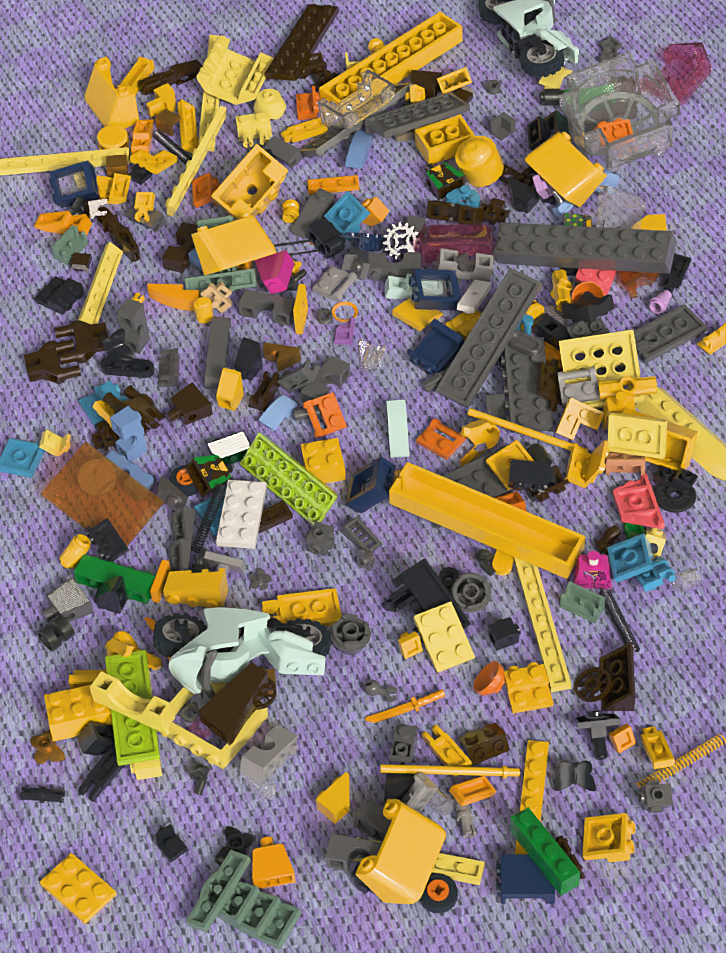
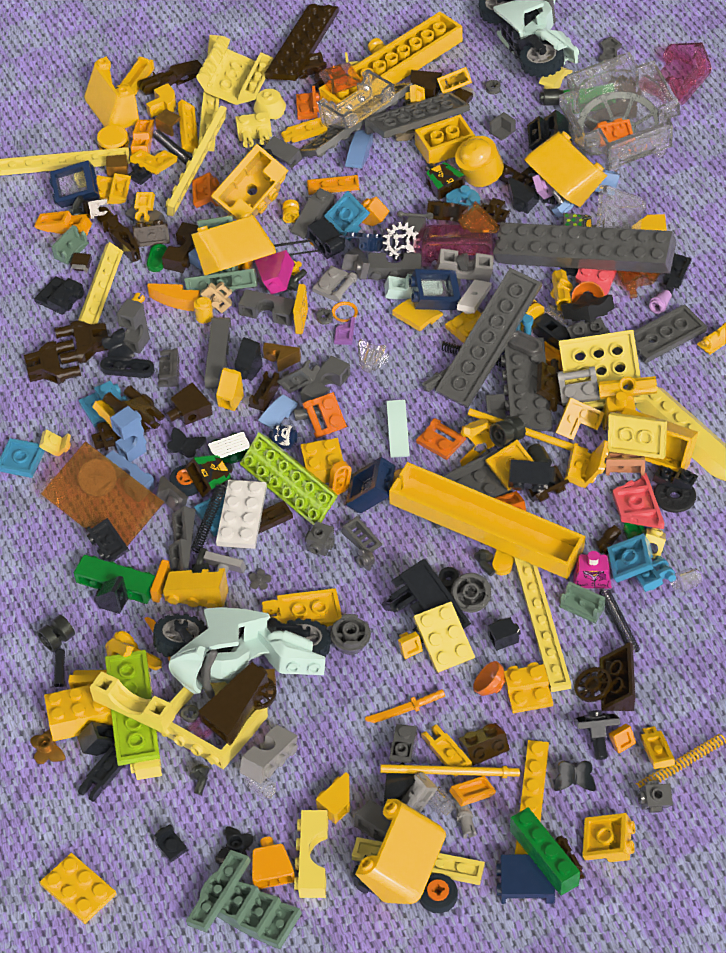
(42, 794): black pin -> none
(59, 667): none -> black piece
(67, 601): dark grey torso -> none
(74, 551): yellow head -> none
(151, 233): none -> bracket
(154, 260): none -> green tile
(184, 445): none -> black animal
(284, 436): none -> dark blue head
(313, 830): none -> light yellow arch
(340, 77): none -> clear orange slope
(340, 477): none -> light orange plate
(345, 849): dark grey arch -> none
(373, 688): dark grey arm -> none
(429, 216): none -> dark grey hinge
(436, 348): dark blue panel -> none
(478, 220): none -> clear orange slope
(507, 431): none -> pearl dark grey wheel

